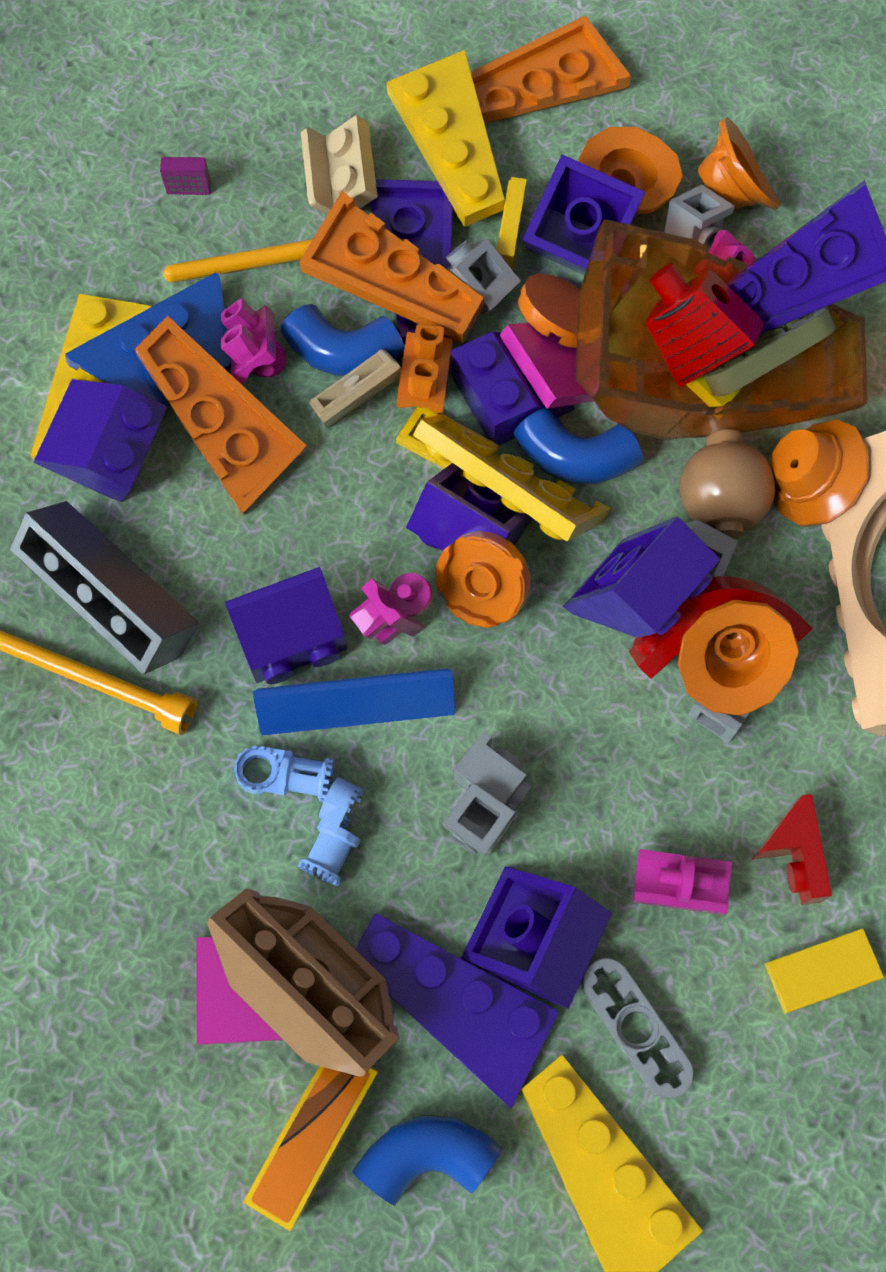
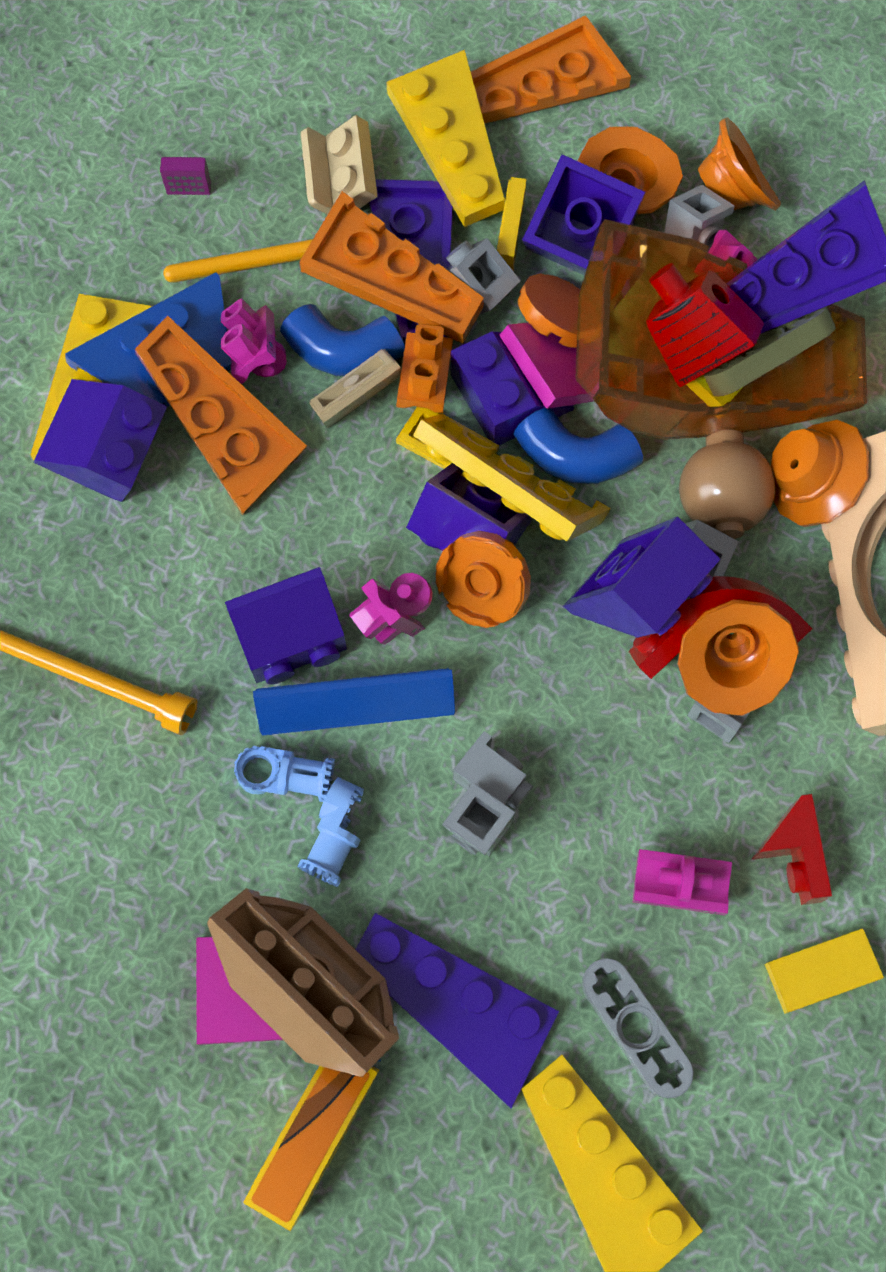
(104, 586): dark grey brick -> none
(425, 1146): blue cylinder -> none
(537, 935): dark purple slope -> none

